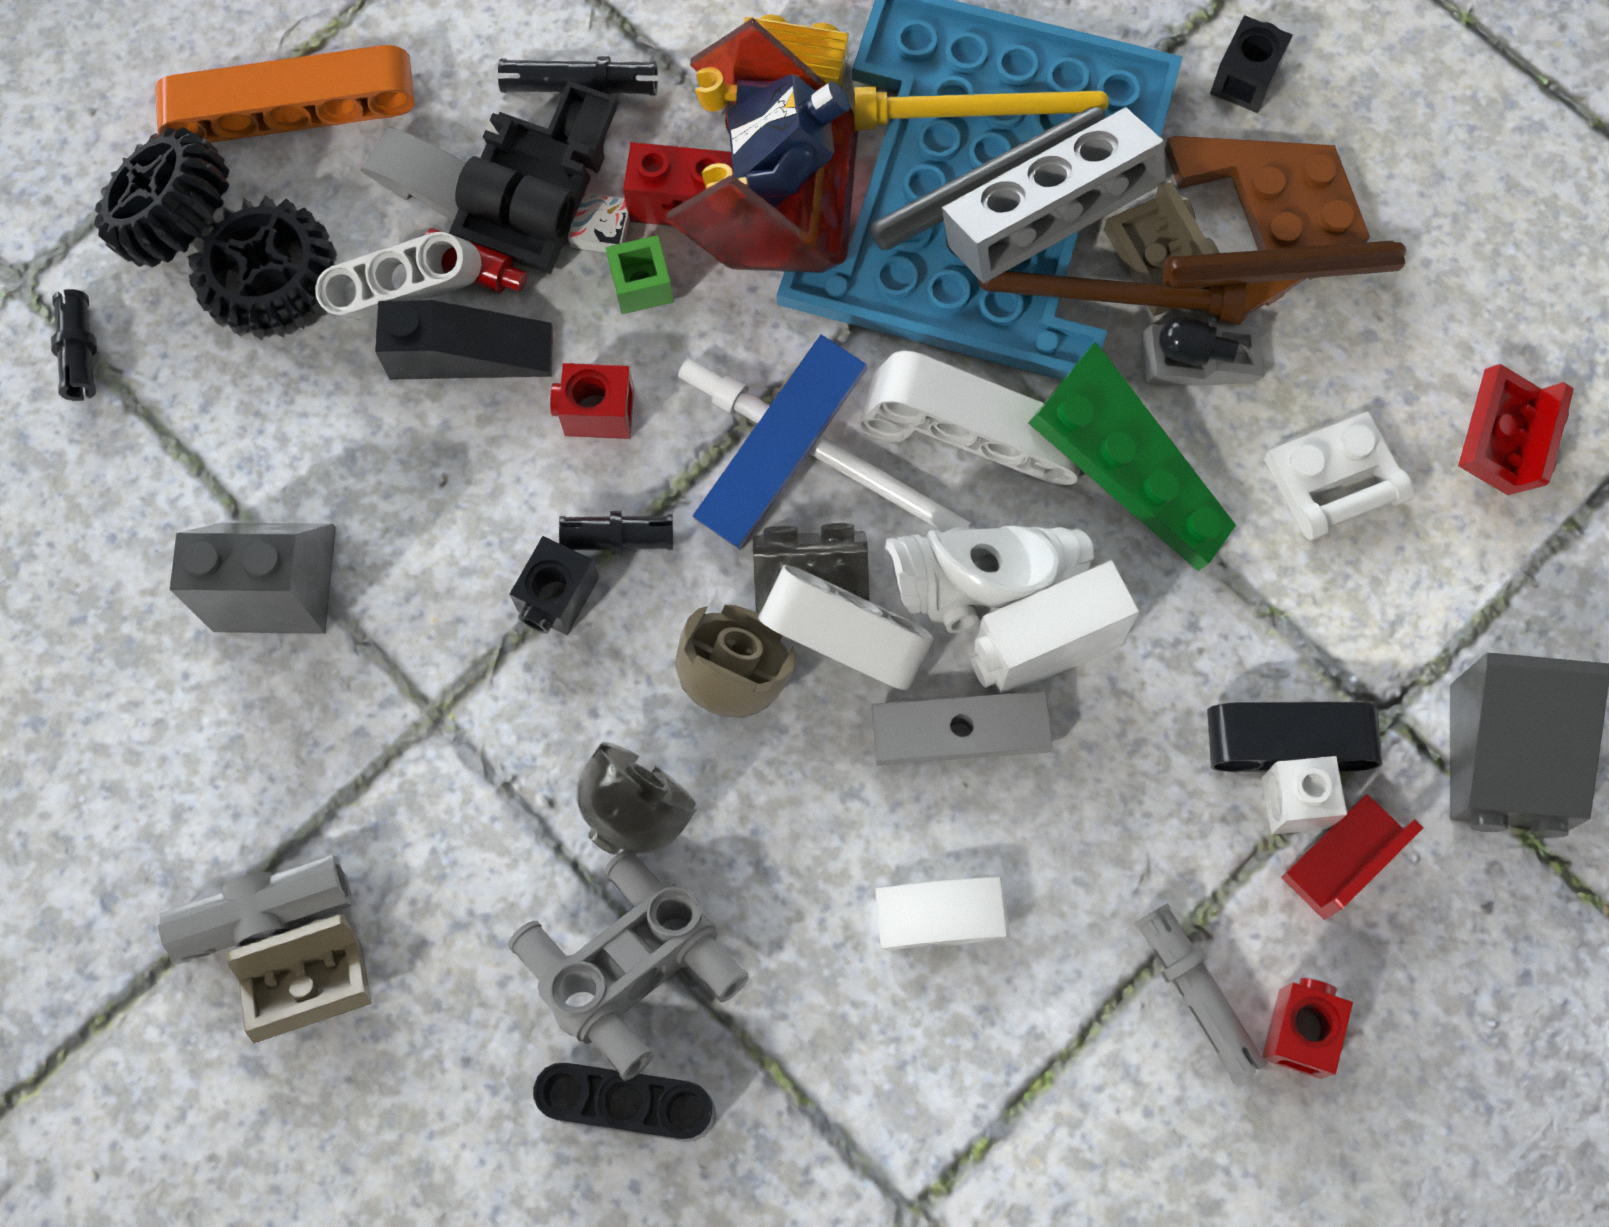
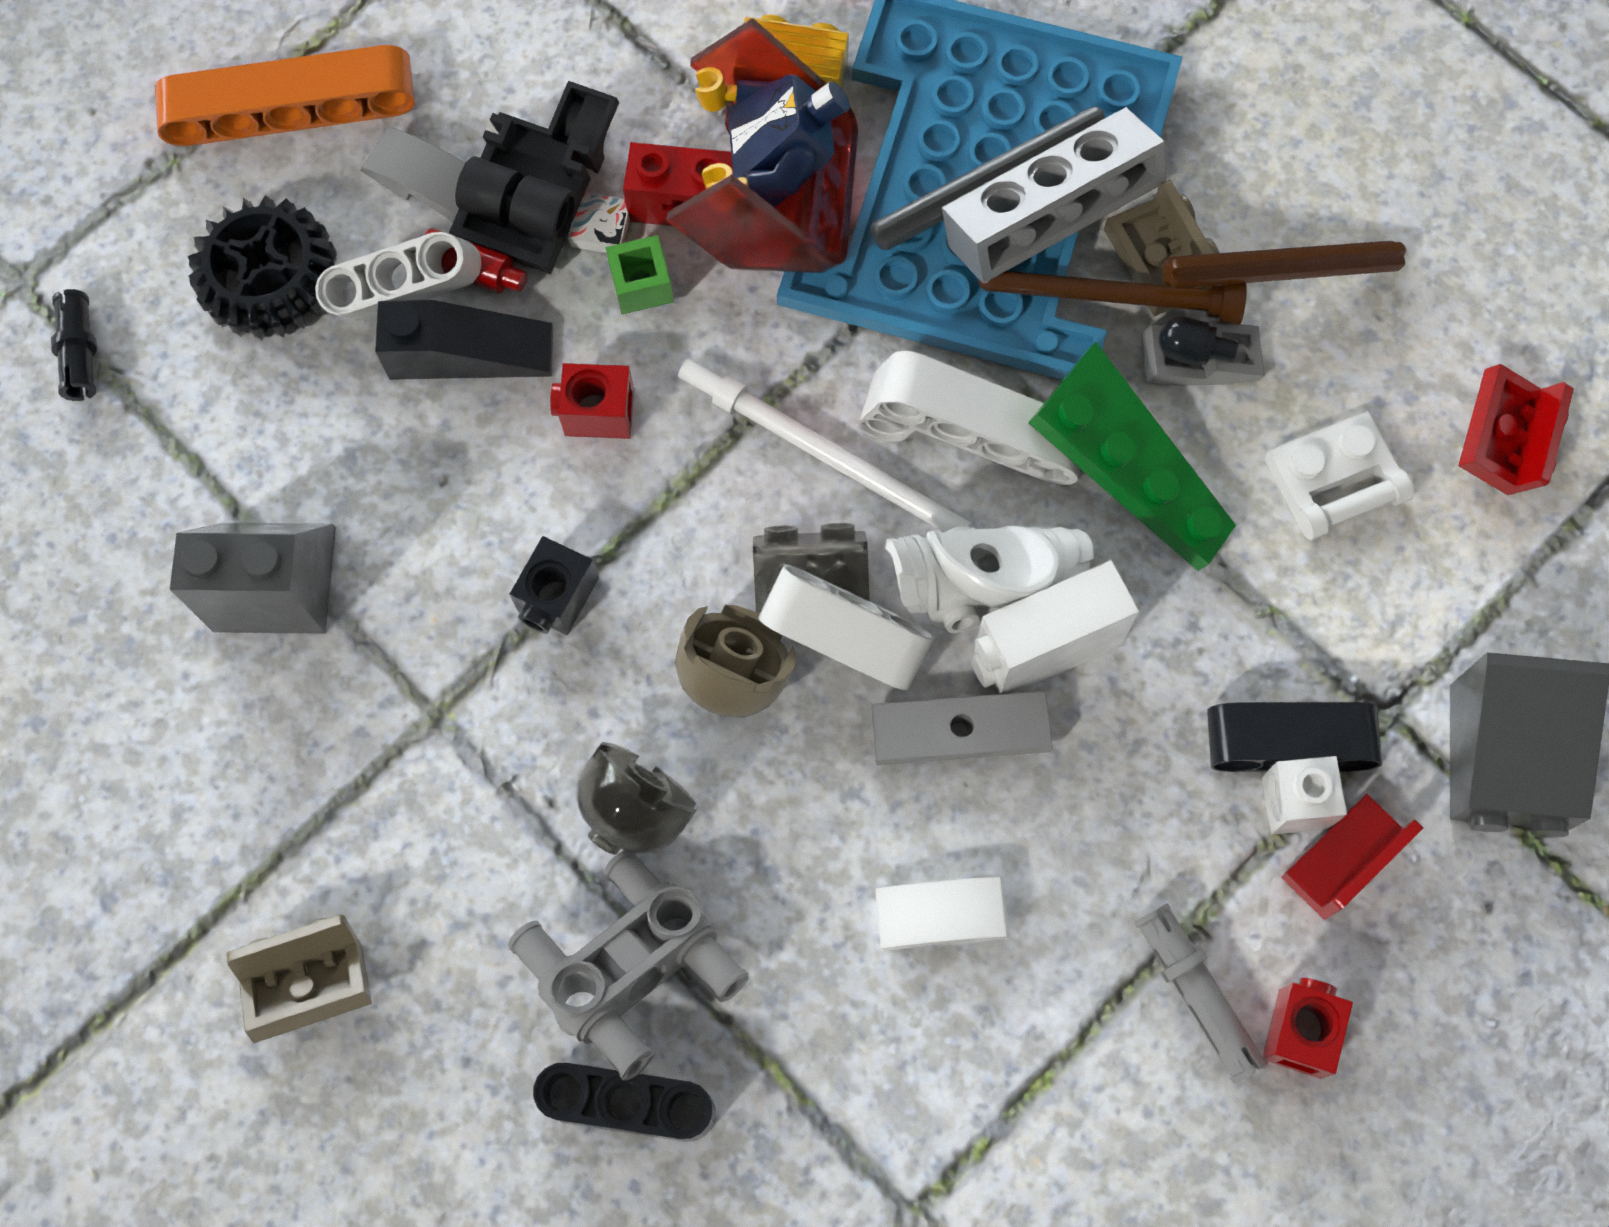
(162, 197): black gear -> none
(254, 909): light grey piece -> none
(599, 75): black pin -> none
(616, 532): black pin -> none
(780, 441): blue tile -> none
(875, 107): yellow piece -> none
(1248, 81): black brick -> none
(1287, 191): dark orange wing -> none

